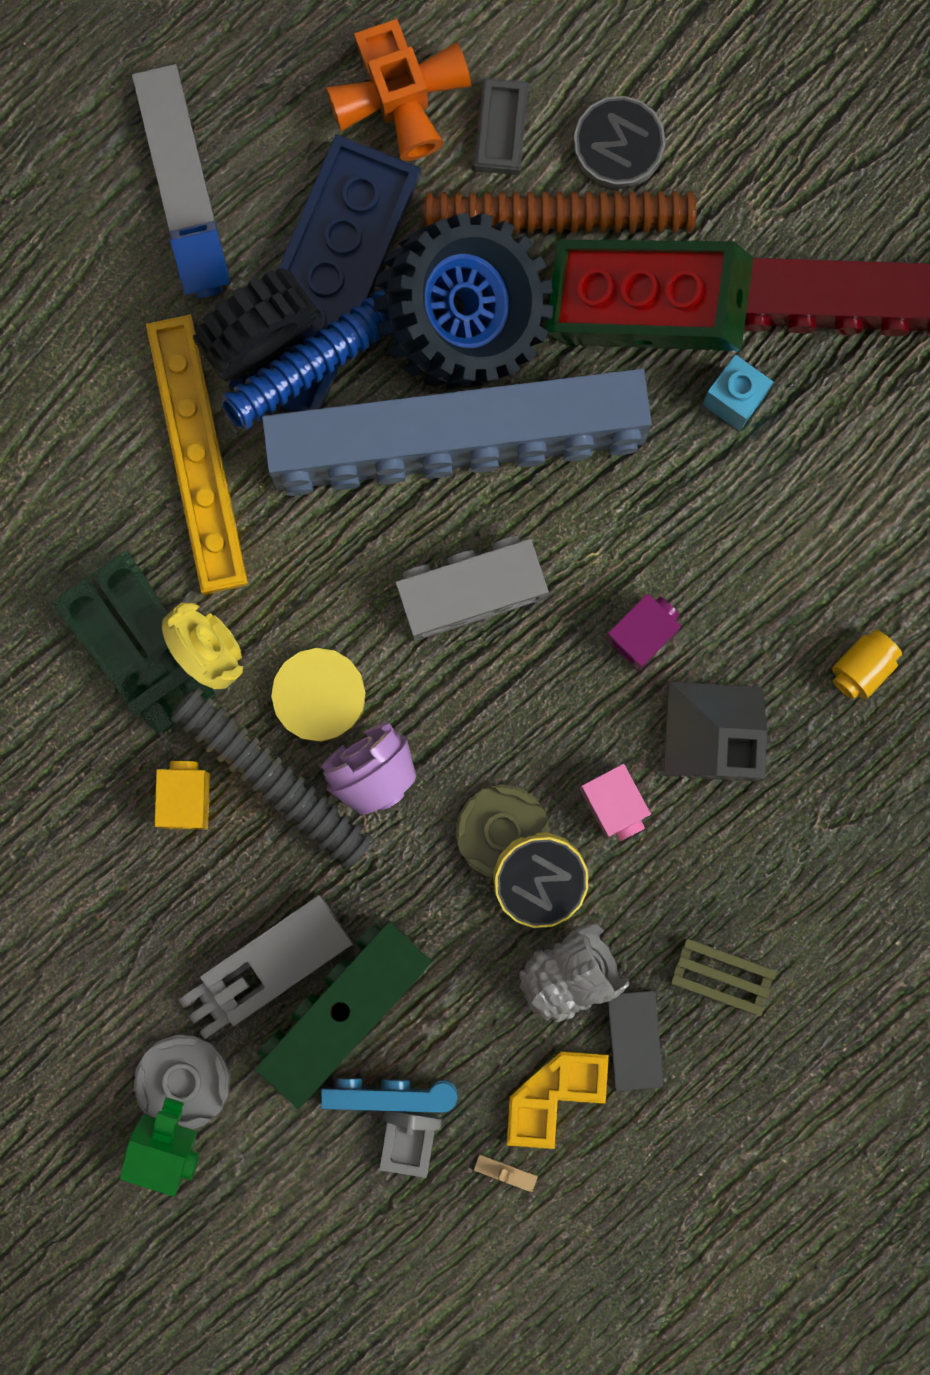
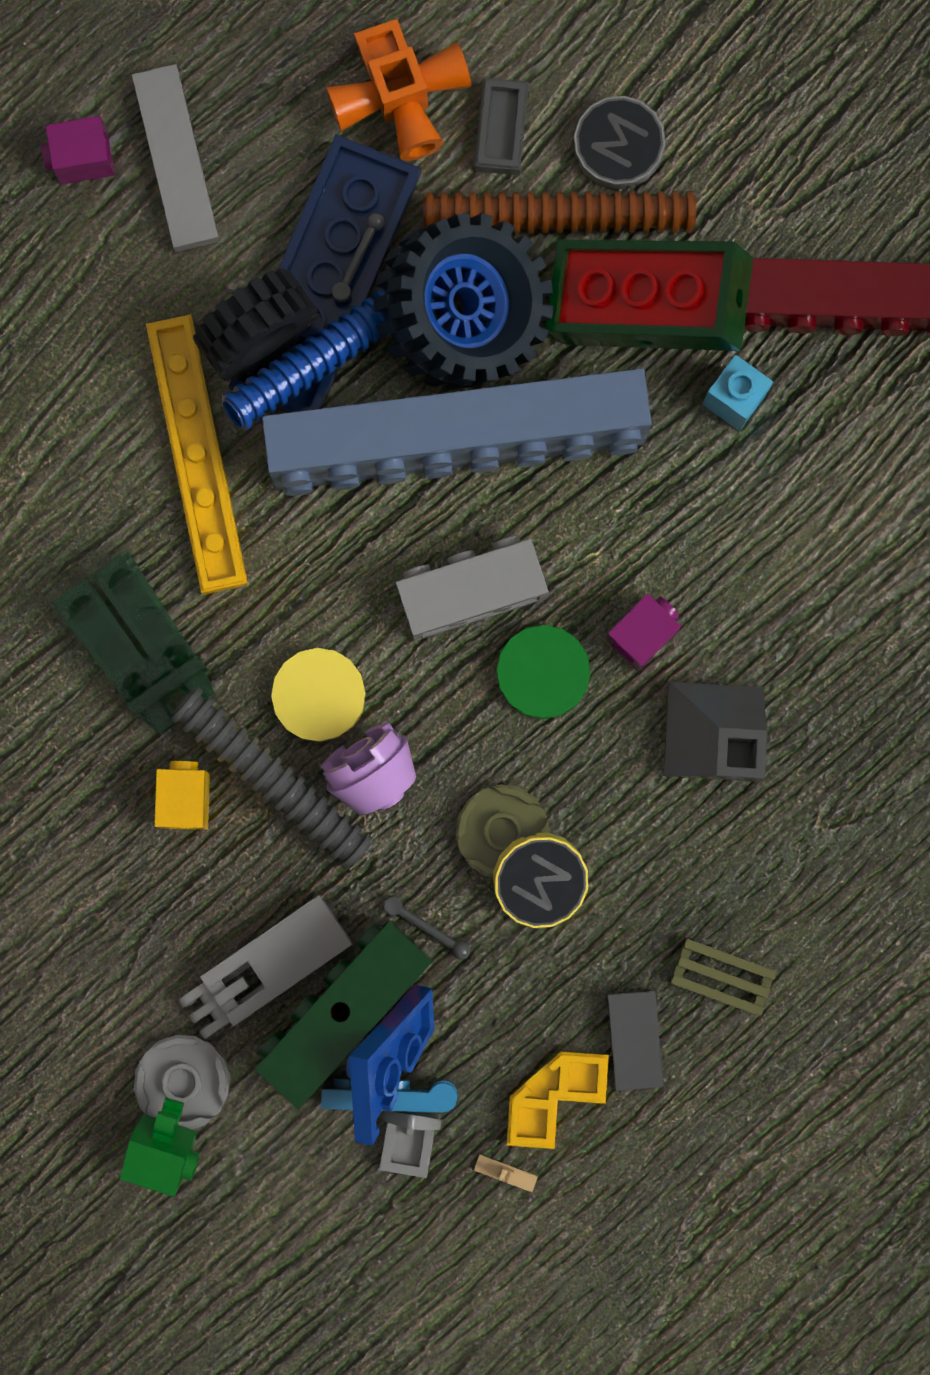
(78, 150): none -> magenta brick
(200, 259): blue brick -> none
(202, 646): light yellow tile -> none
(341, 290): none -> dark grey hinge
(382, 1057): none -> blue wing
(394, 907): none -> dark grey hinge
(543, 672): none -> green tile
(571, 975): light grey hair -> none
(616, 803): bright pink brick -> none
(866, 665): yellow brick -> none

